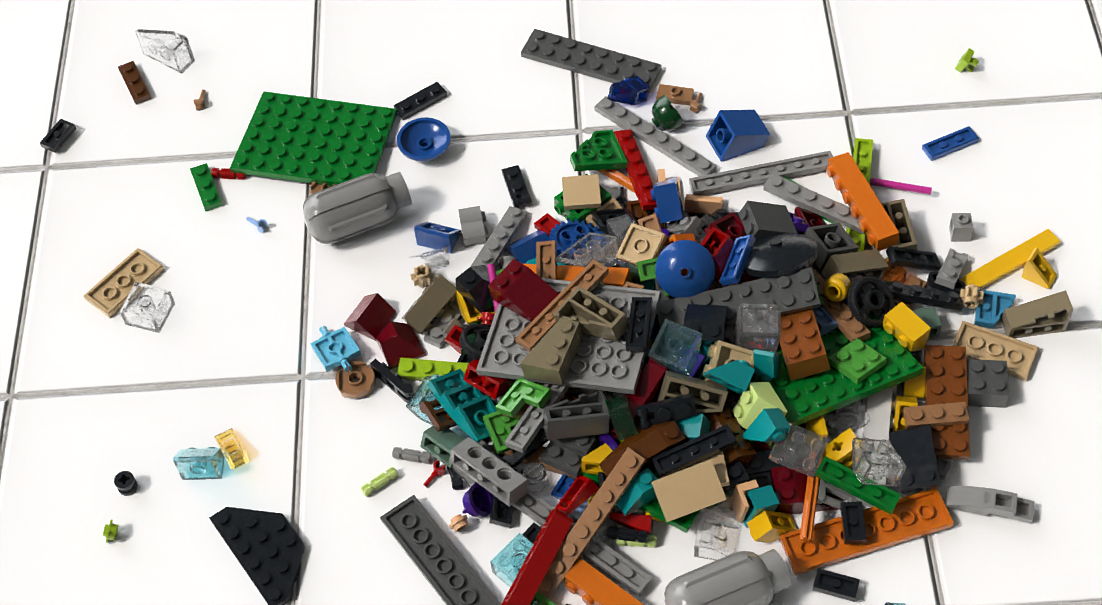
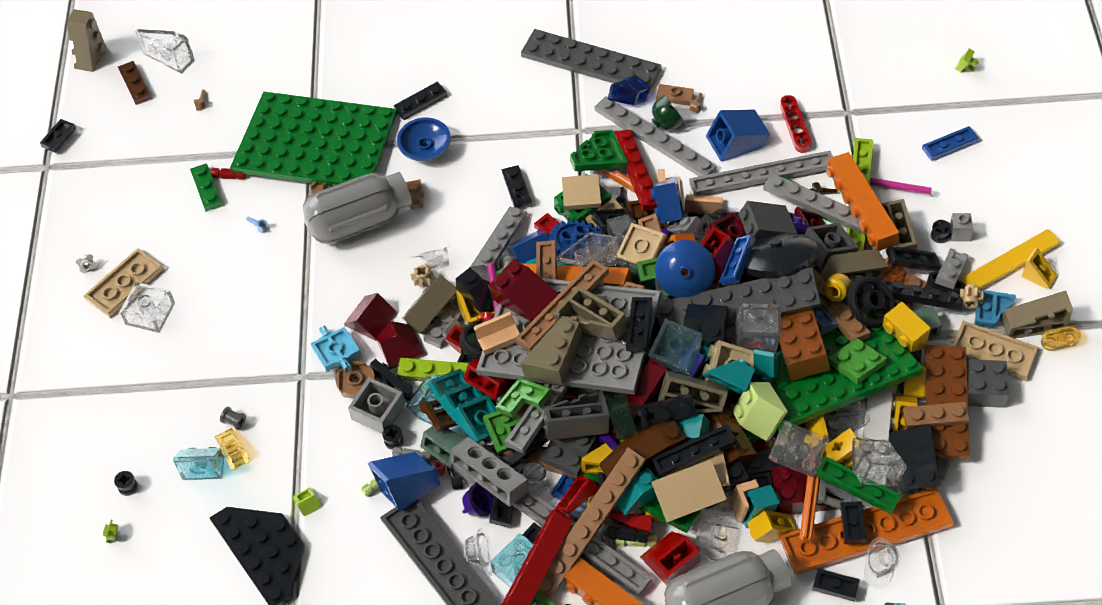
(85, 258): none -> white plate
(86, 39): none -> dark tan wedge
(232, 418): none -> dark grey bush
(307, 501): none -> lime slope
(376, 405): none -> light grey brick
(393, 441): none -> black wheel
(404, 478): none -> blue slope
(416, 192): none -> medium nougat plate
(436, 236): blue slope -> none
(459, 522): light nougat plate -> none
(472, 225): light grey brick -> none
(478, 551): none -> clear piece
(496, 333): none -> light nougat panel
(671, 556): none -> red slope
(768, 426): teal slope -> none
(795, 123): none -> red beam
(817, 188): none -> dark brown hand
(881, 562): none -> clear piece
(944, 228): none -> black wheel
(990, 501): light grey slope -> none
(1059, 338): none -> clear yellow plate

